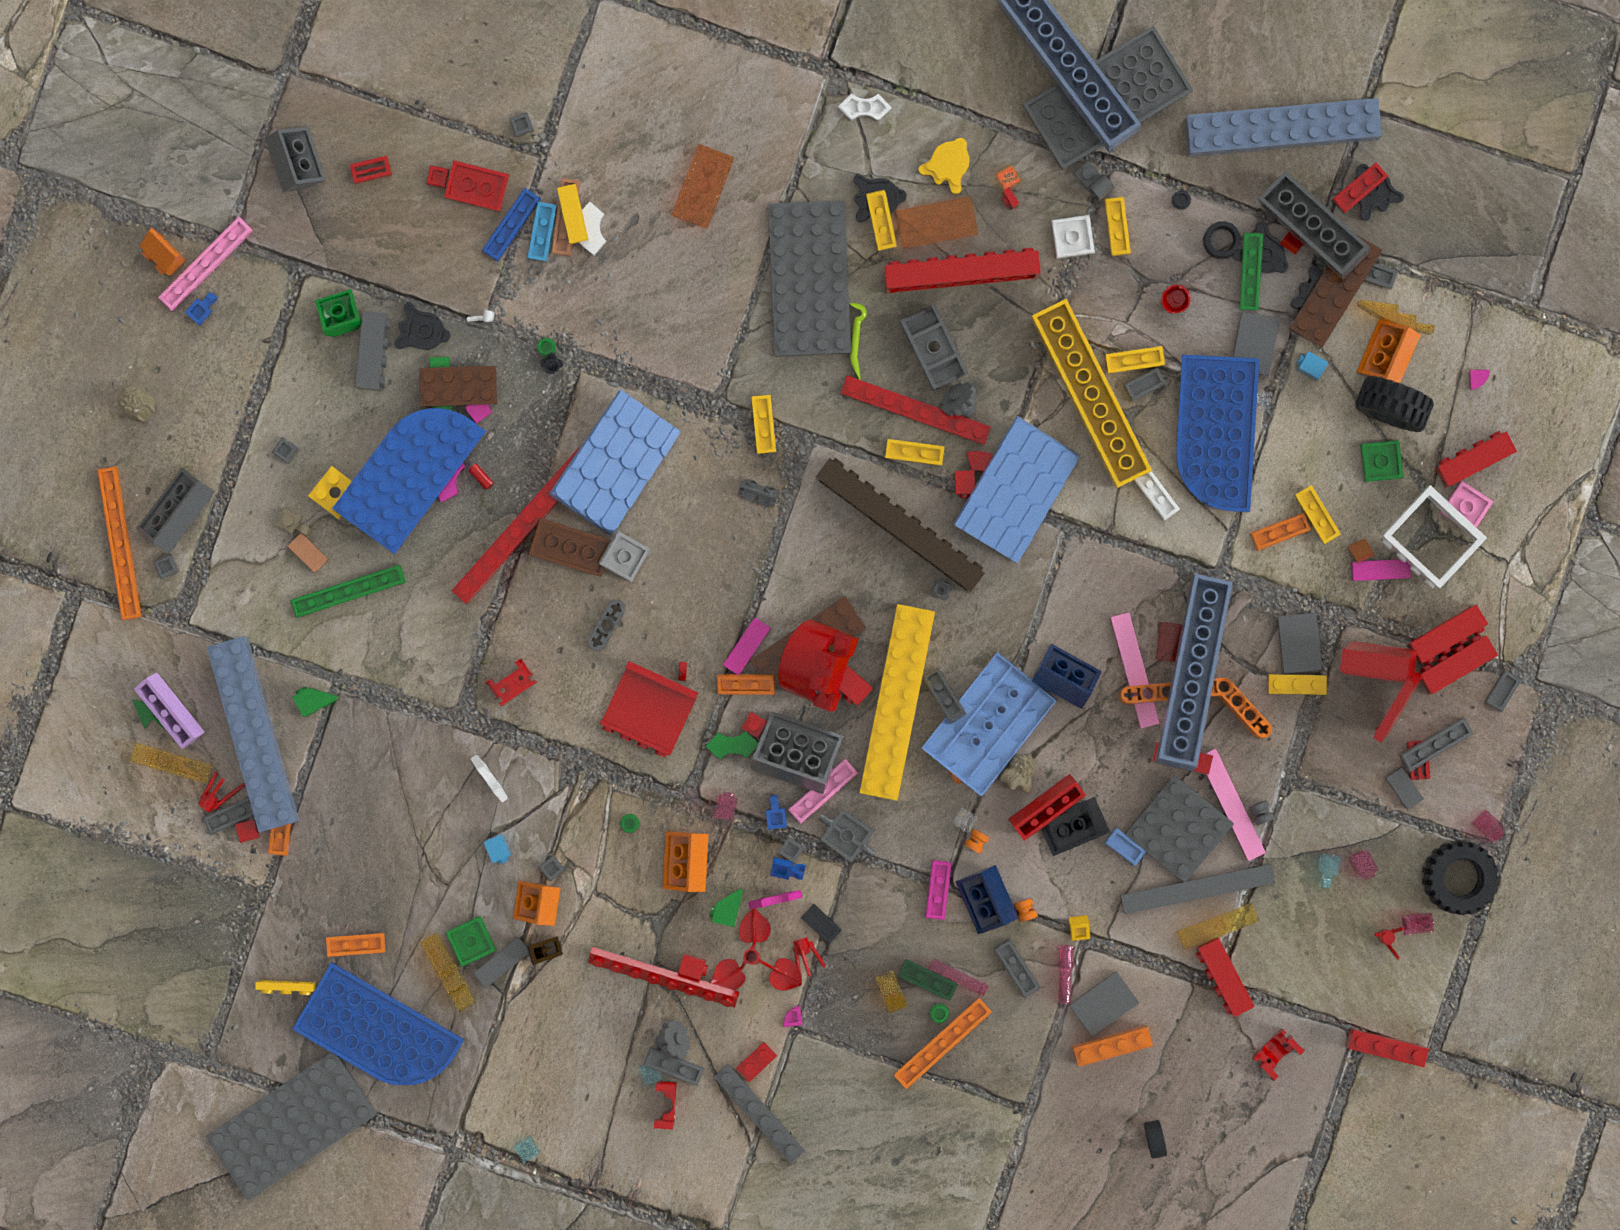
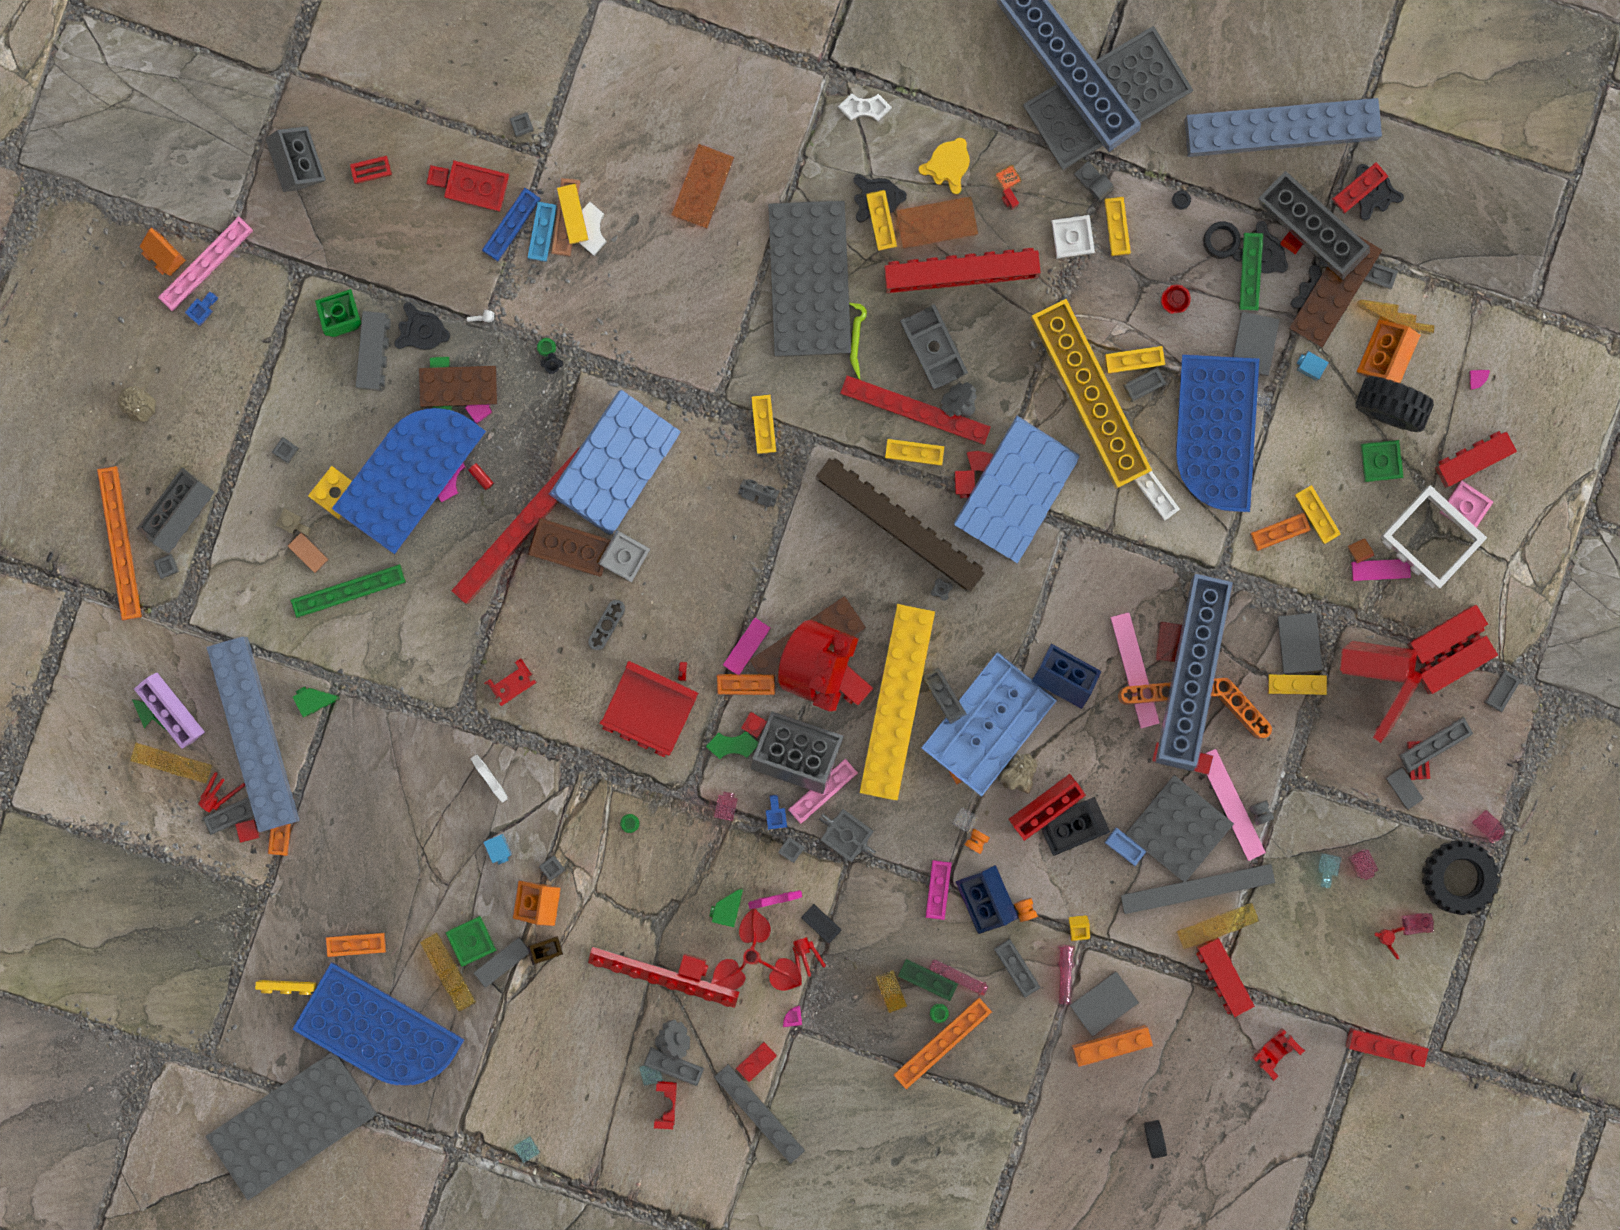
(685, 861): orange slope -> none
(783, 869): blue plate -> none

